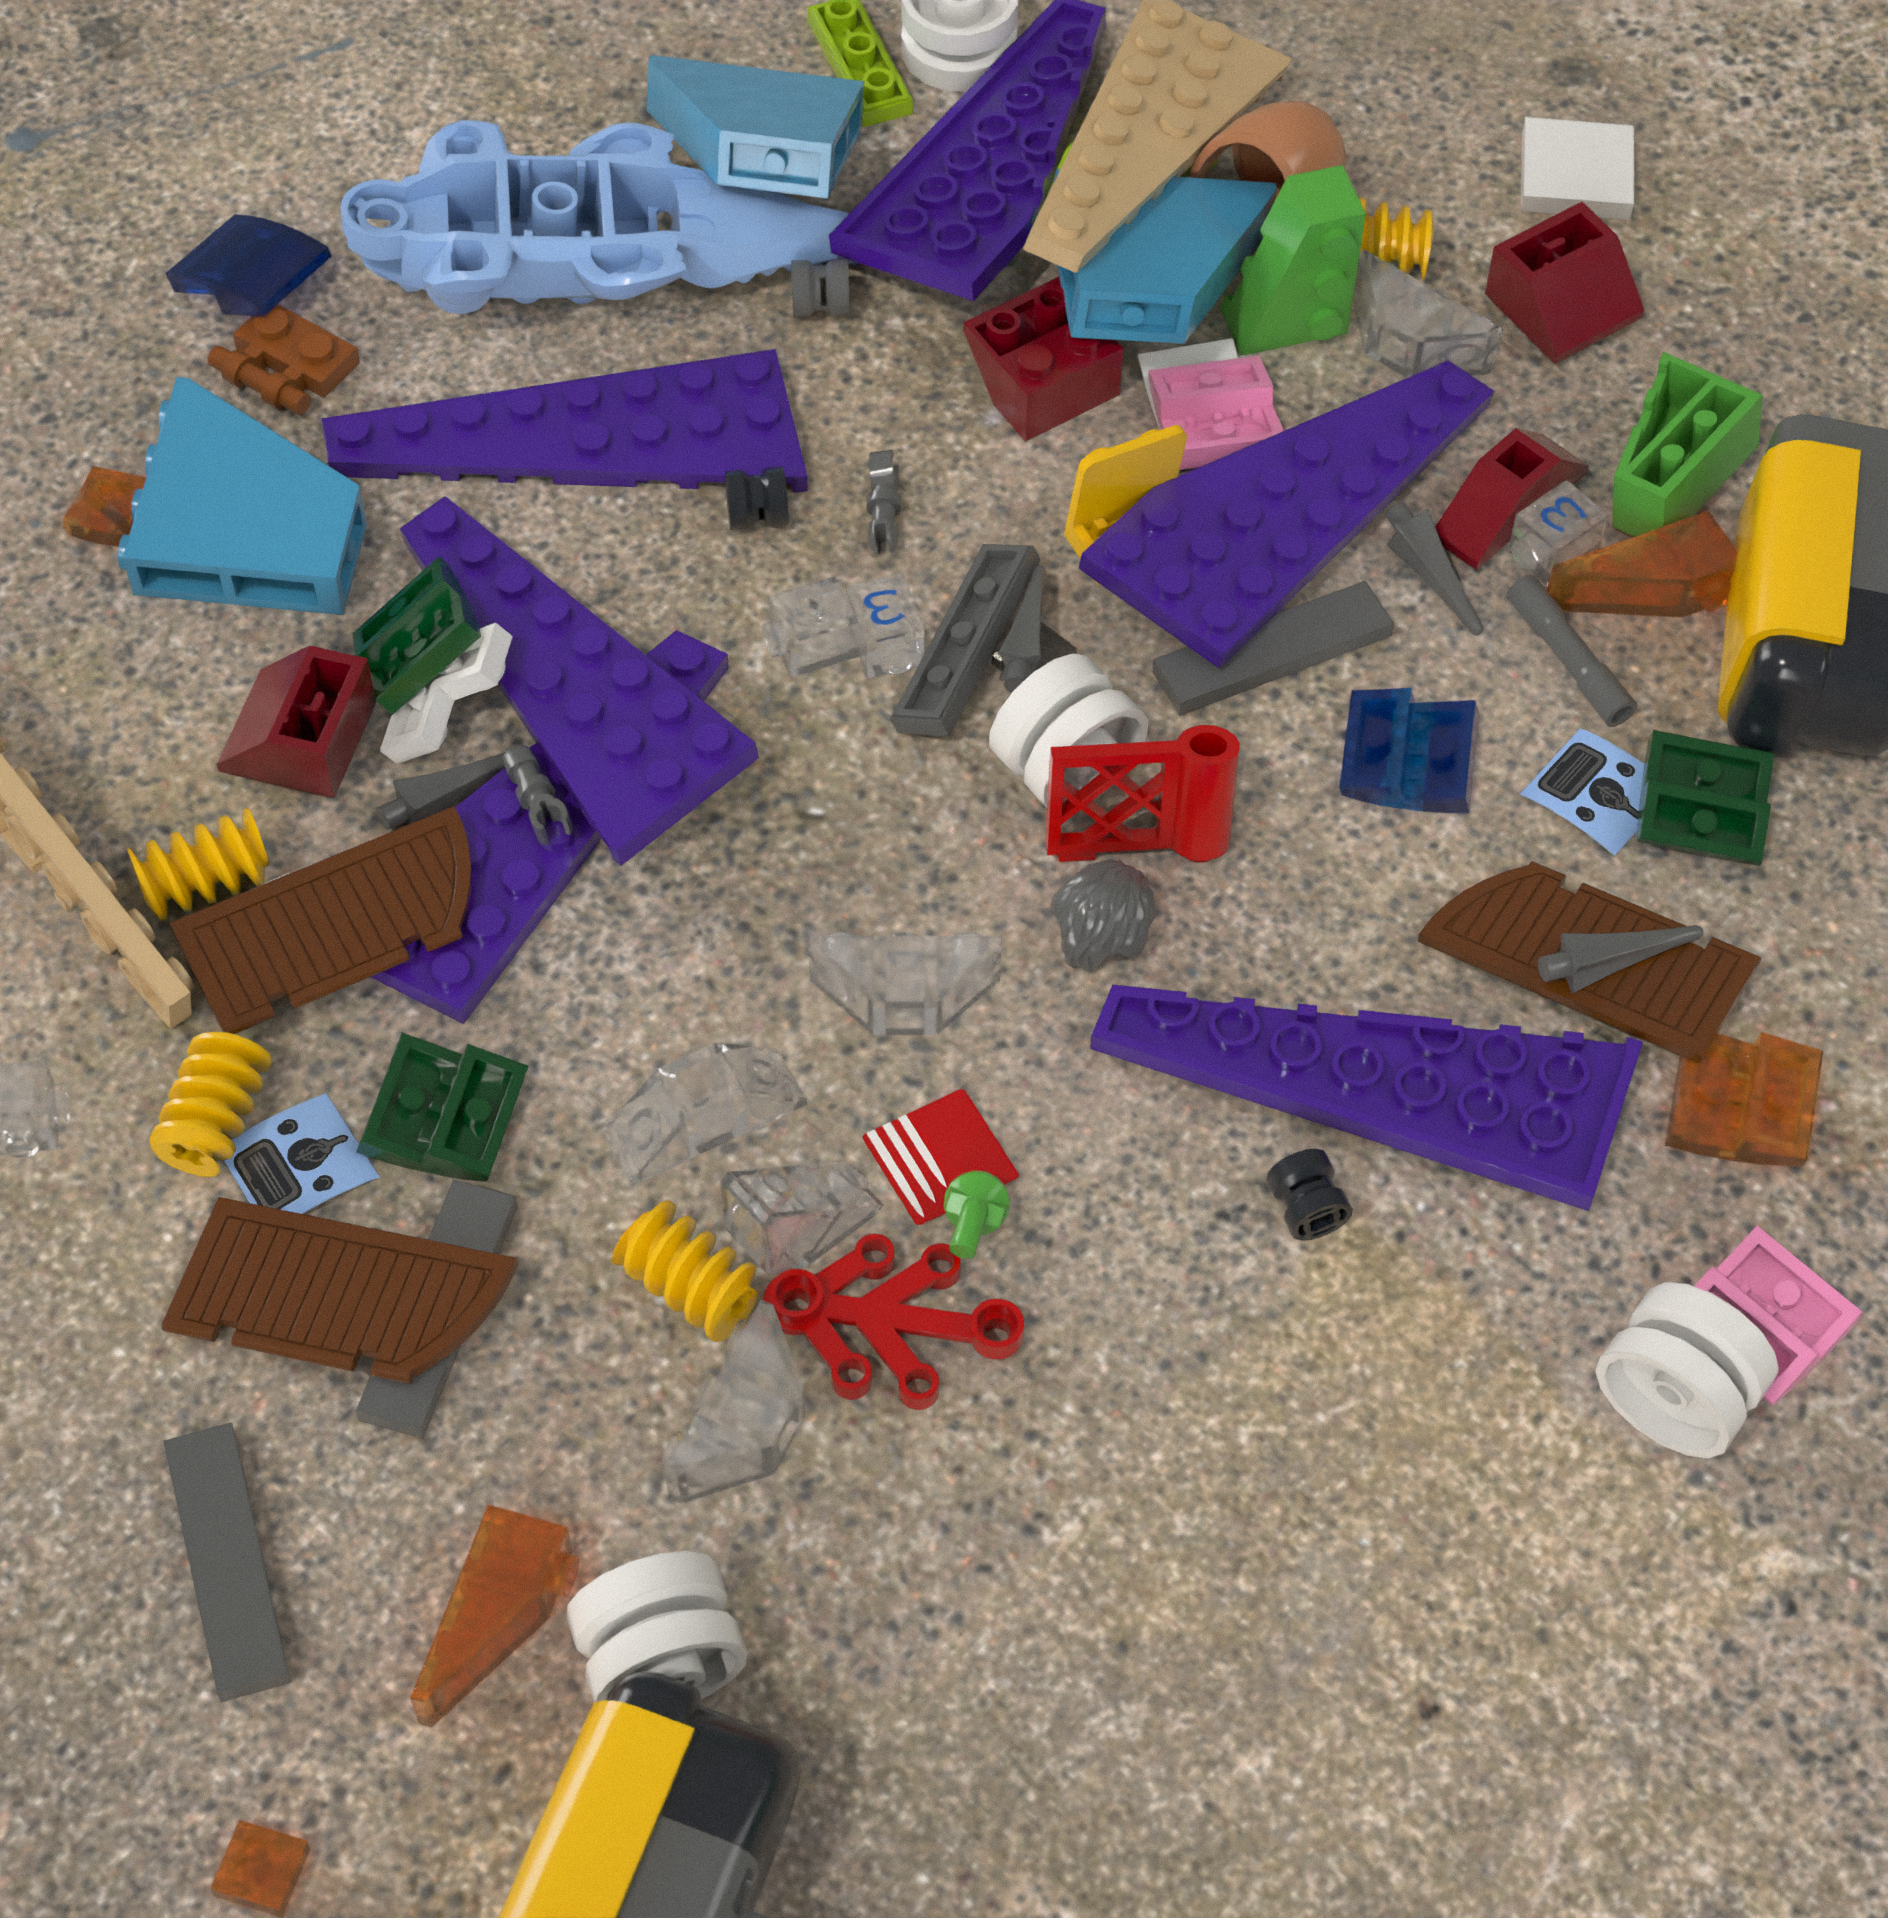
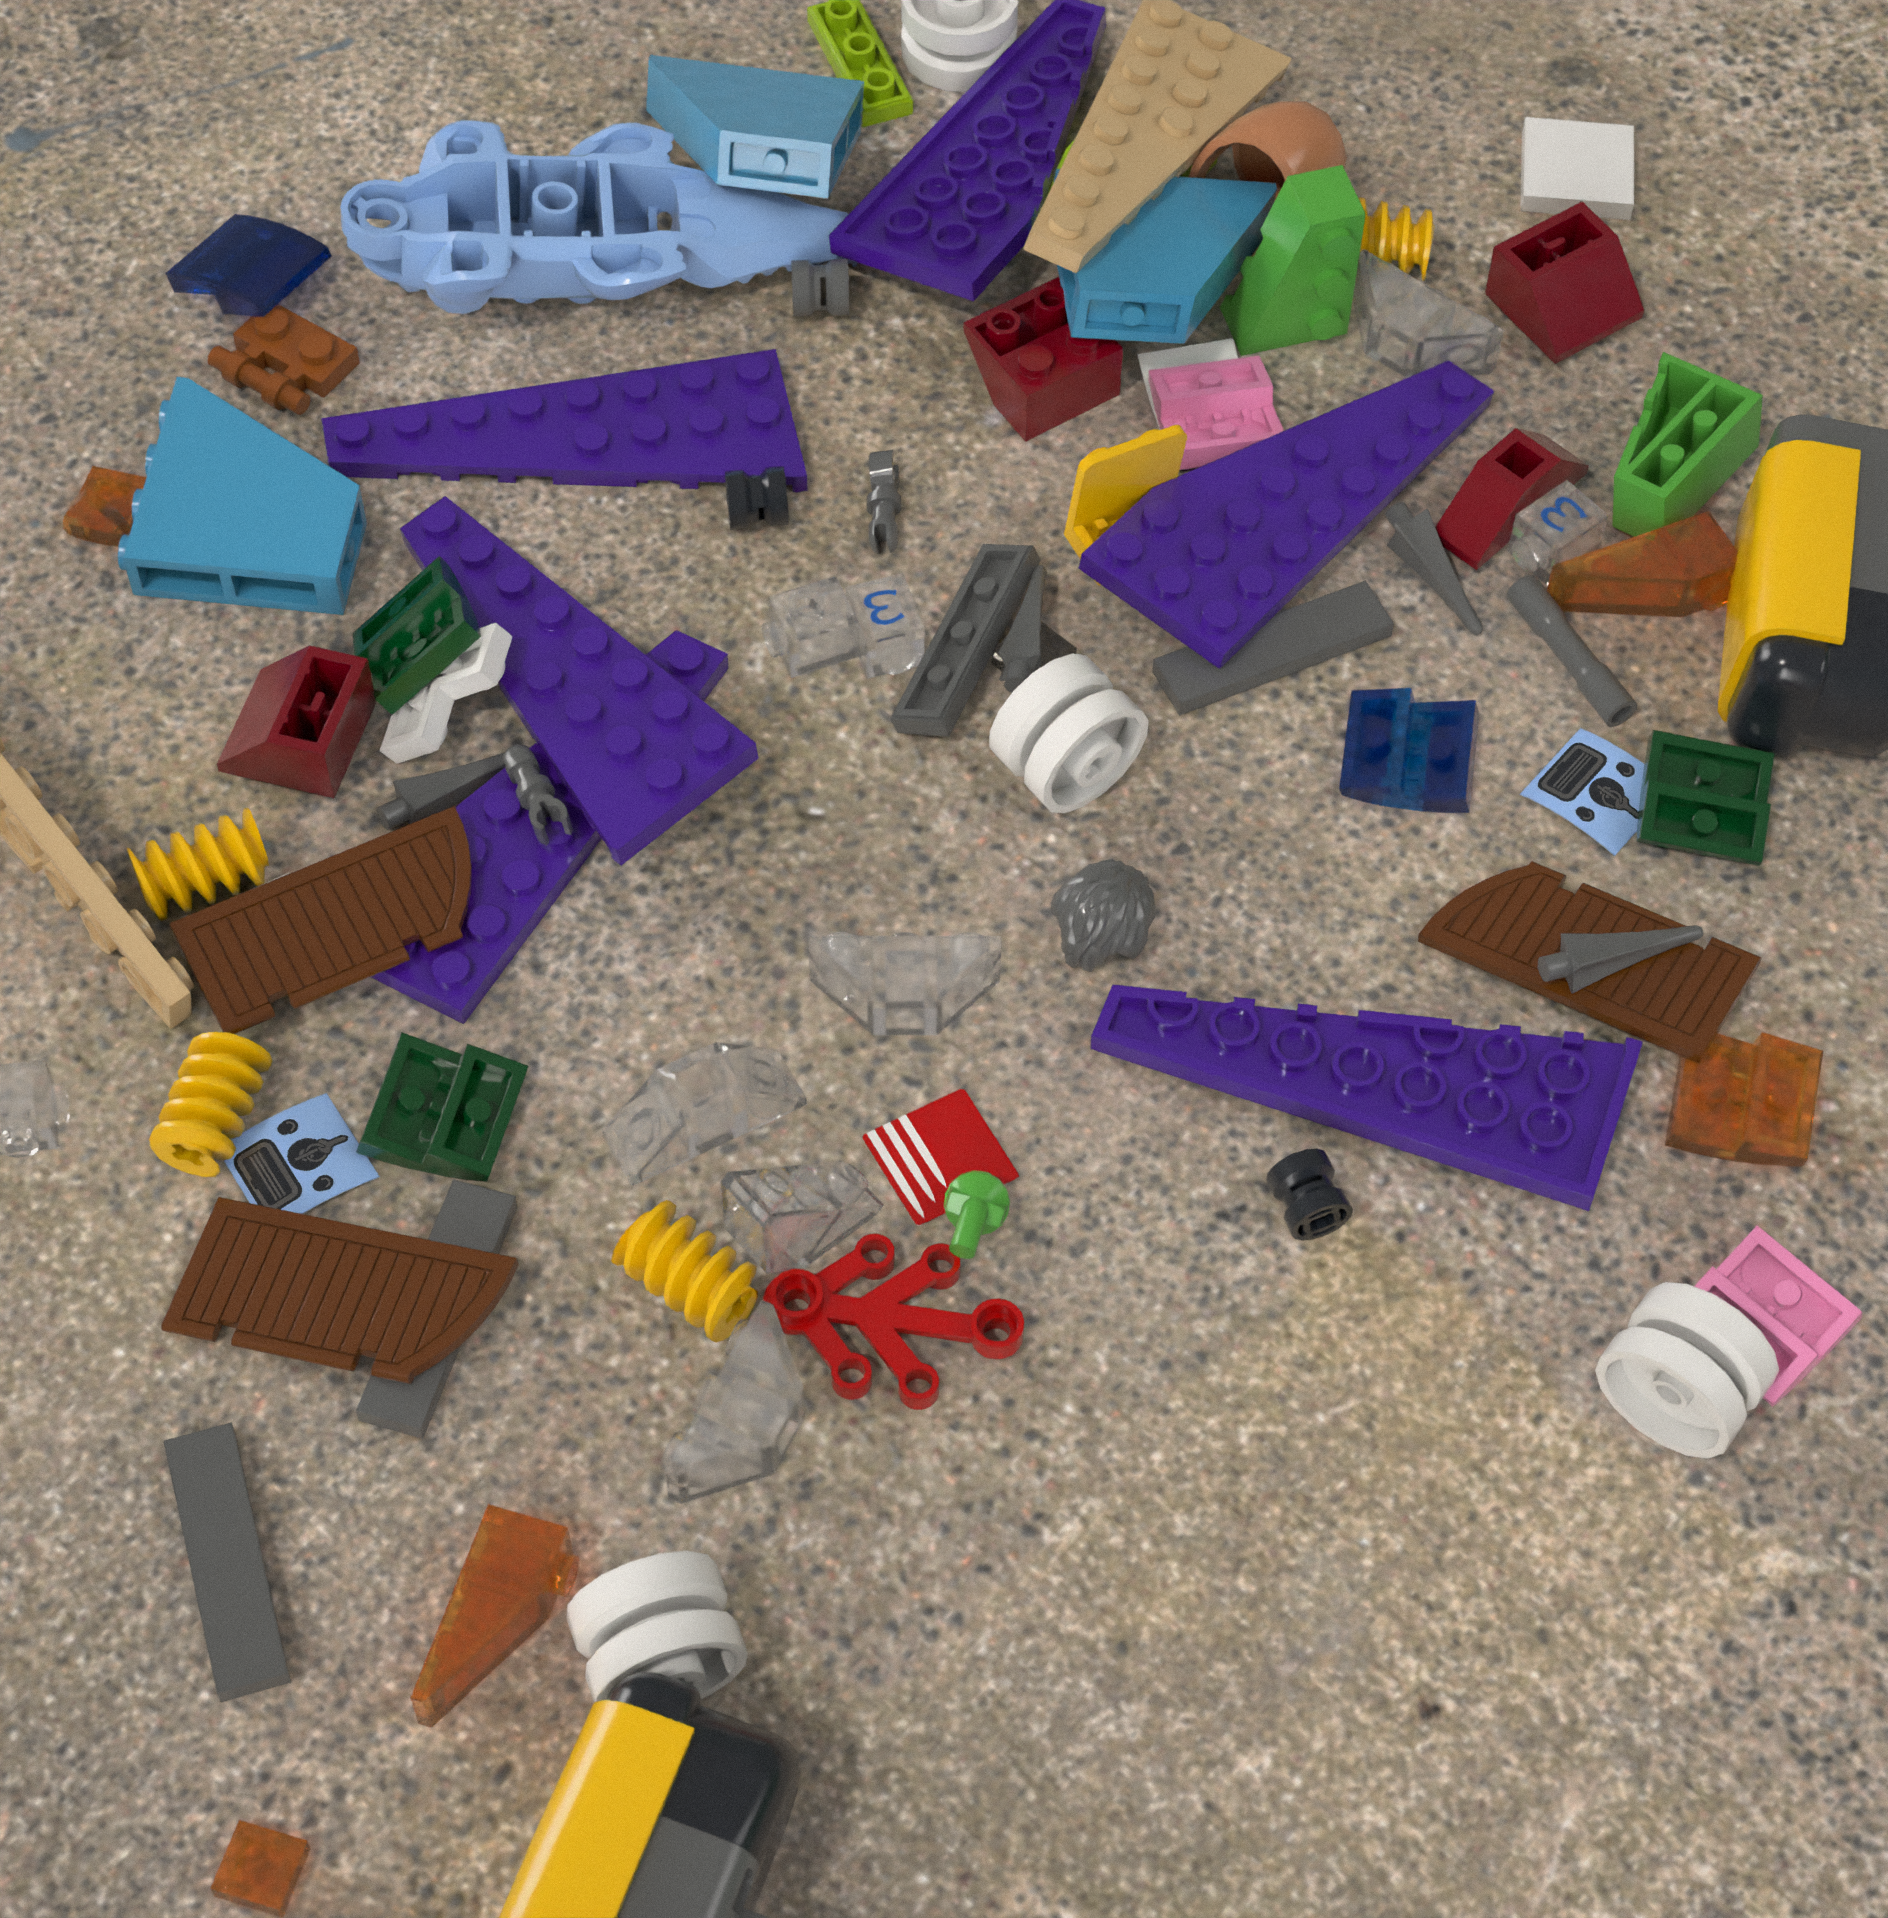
(1192, 803): red piece -> none

